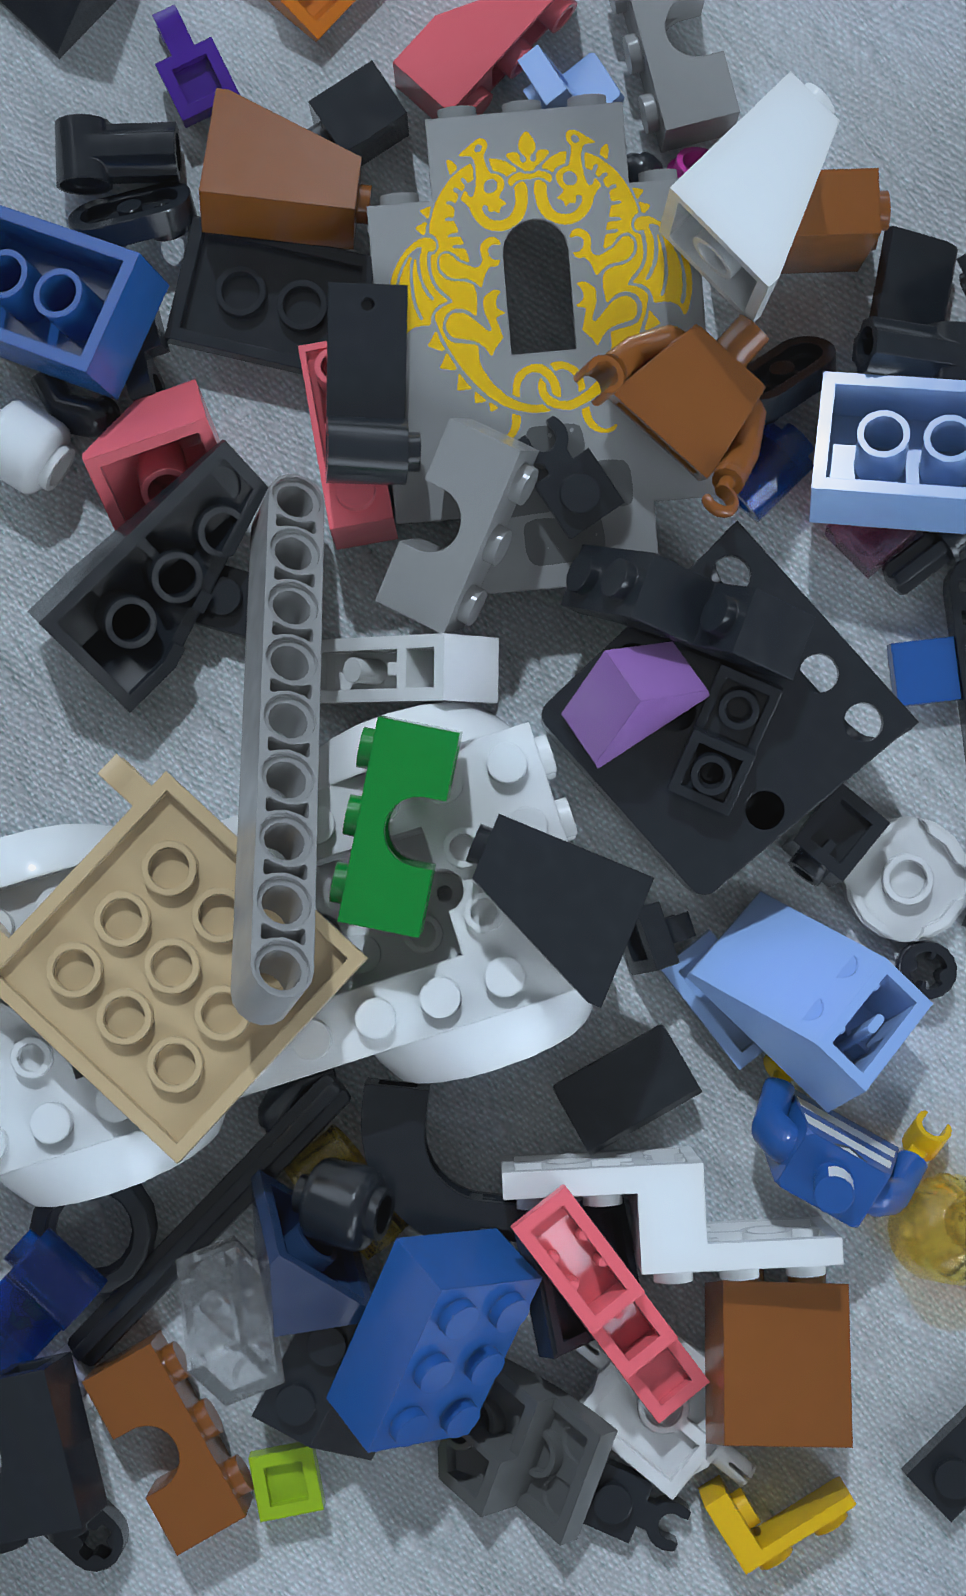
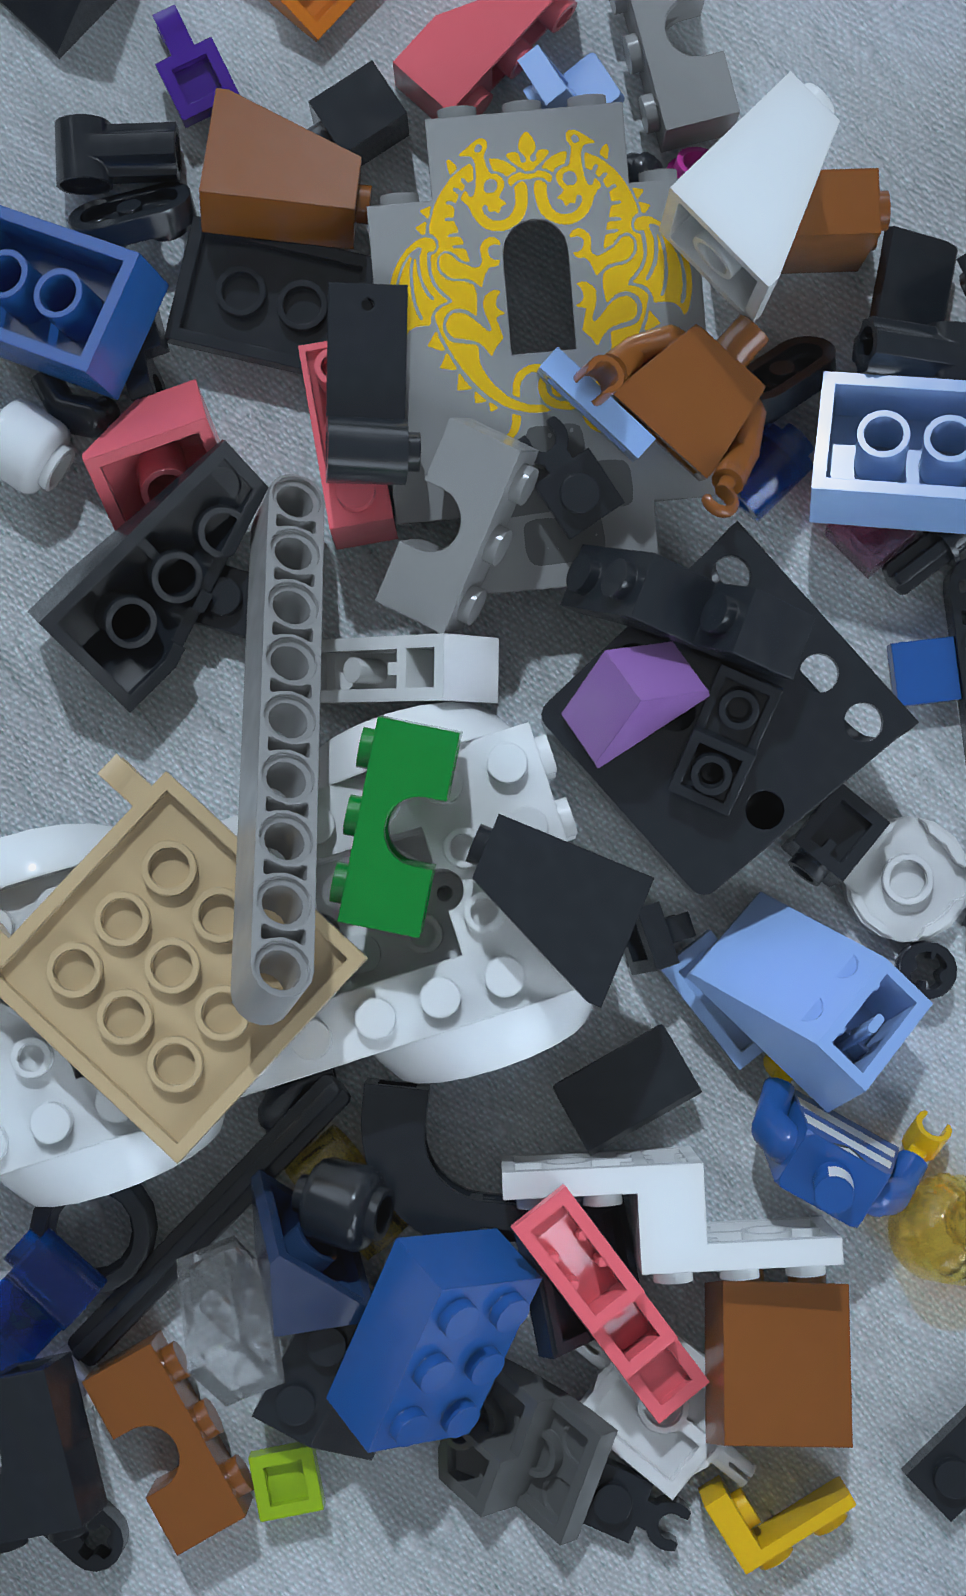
(608, 418): none -> light blue tile

